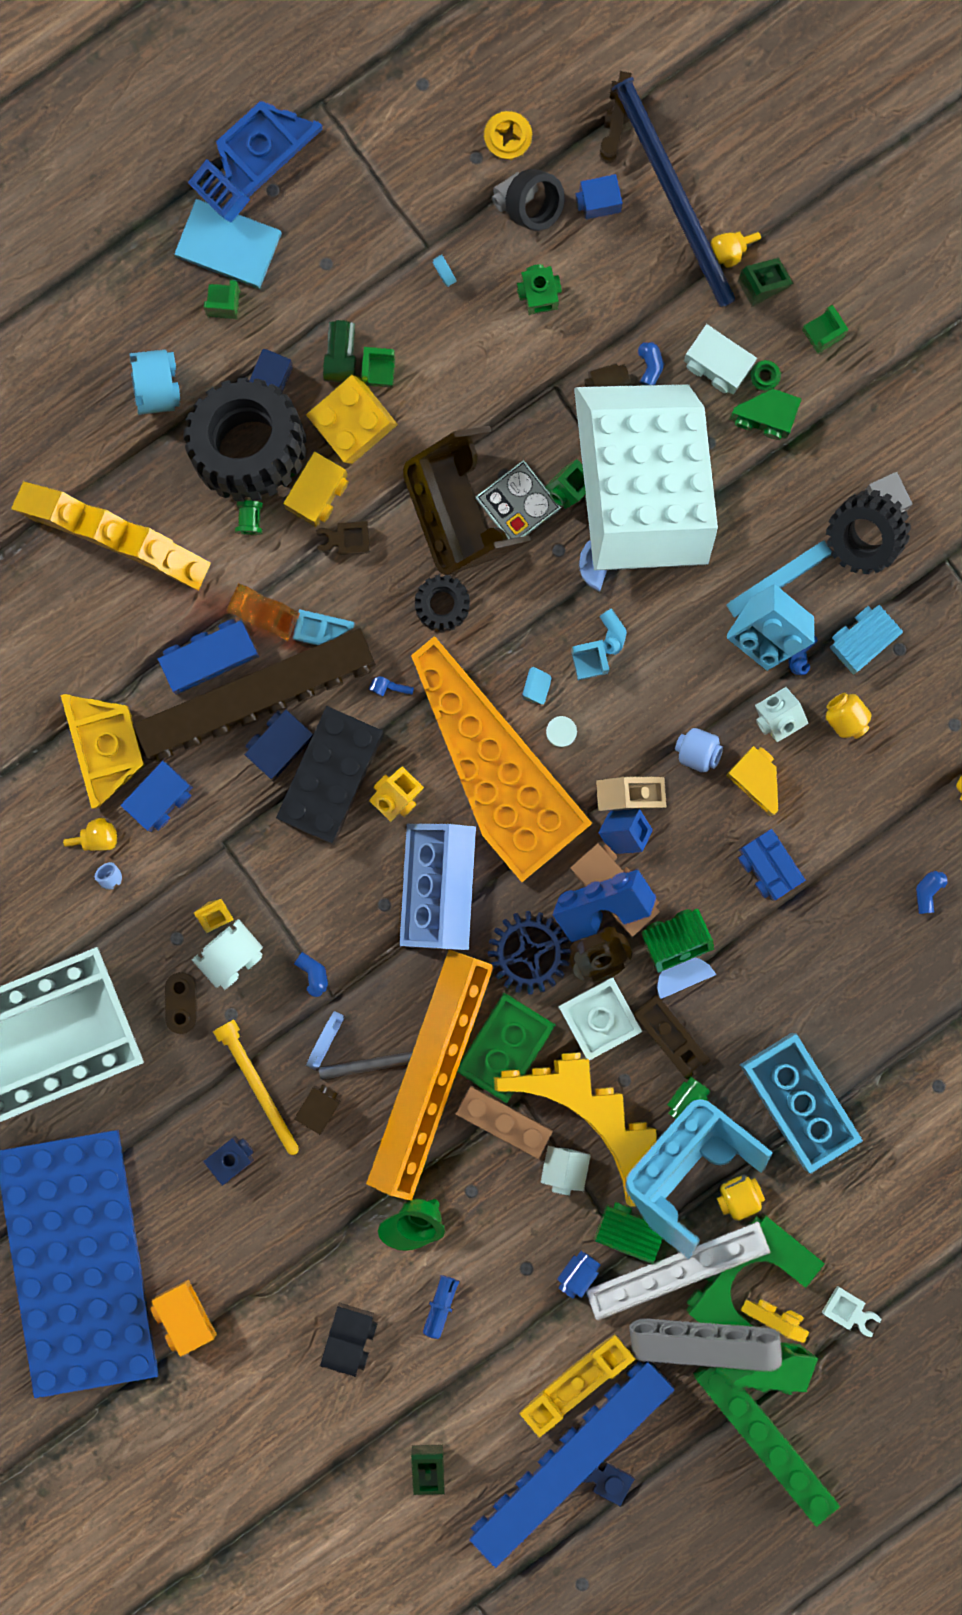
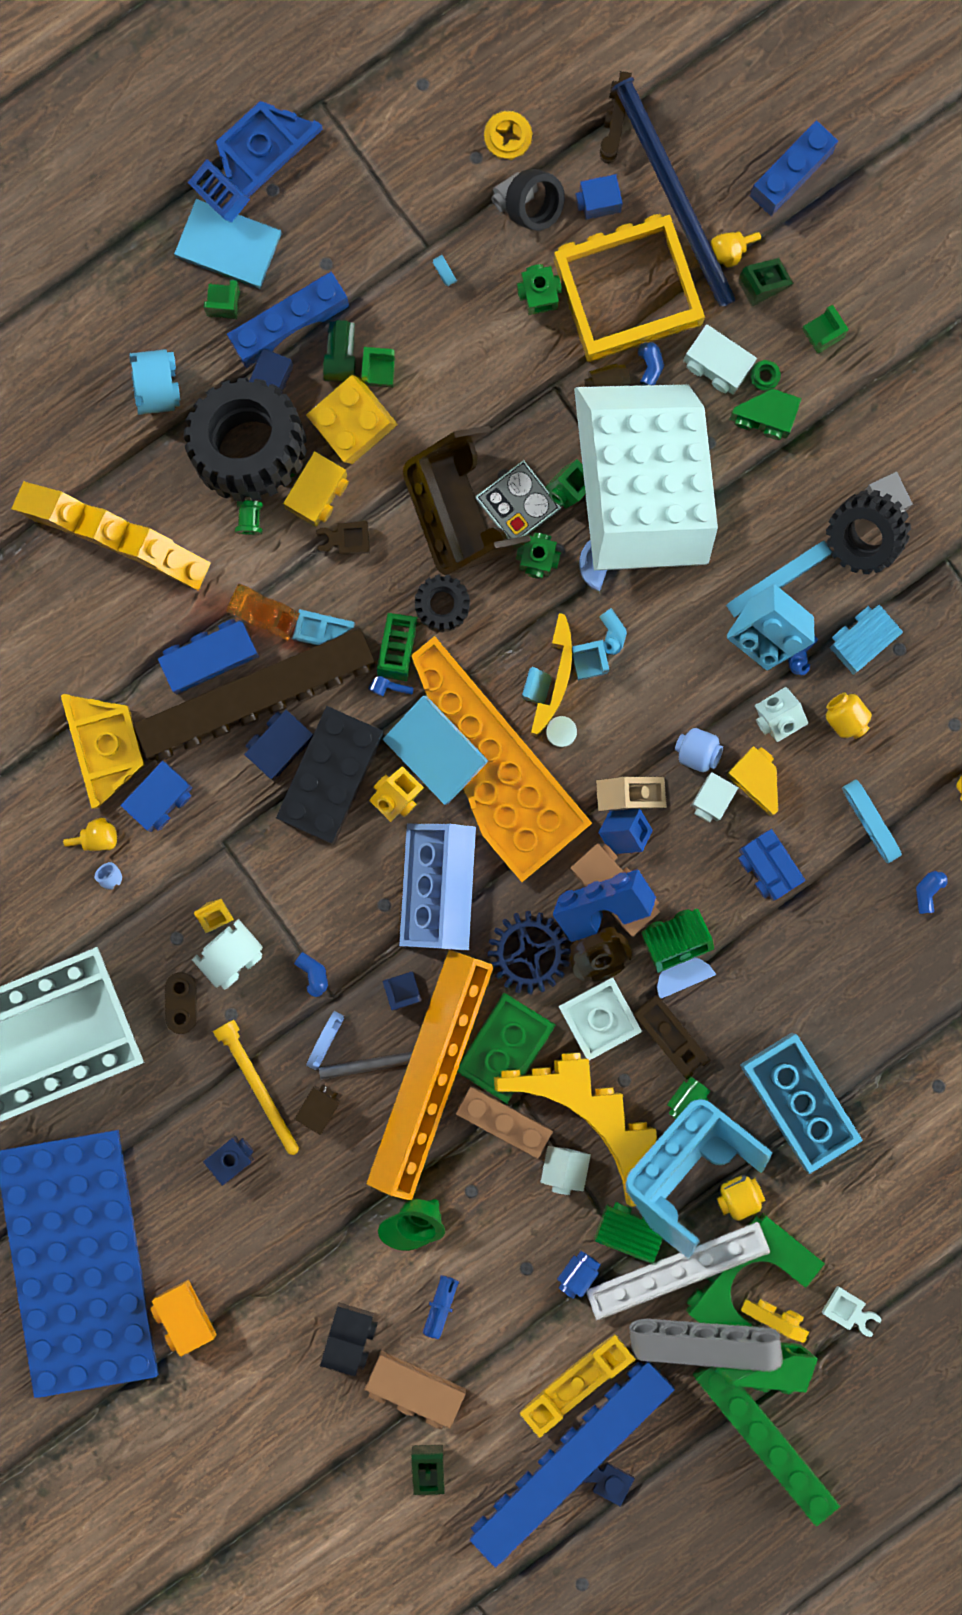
(307, 306): none -> blue arch
(394, 671): none -> green slope
(402, 990): none -> dark blue panel
(415, 1390): none -> medium nougat brick
(435, 750): none -> medium azure tile
(534, 566): none -> green brick
(561, 640): none -> yellow slope
(644, 333): none -> yellow window
(713, 798): none -> light aqua brick
(793, 168): none -> blue brick
(871, 821): none -> medium azure beam

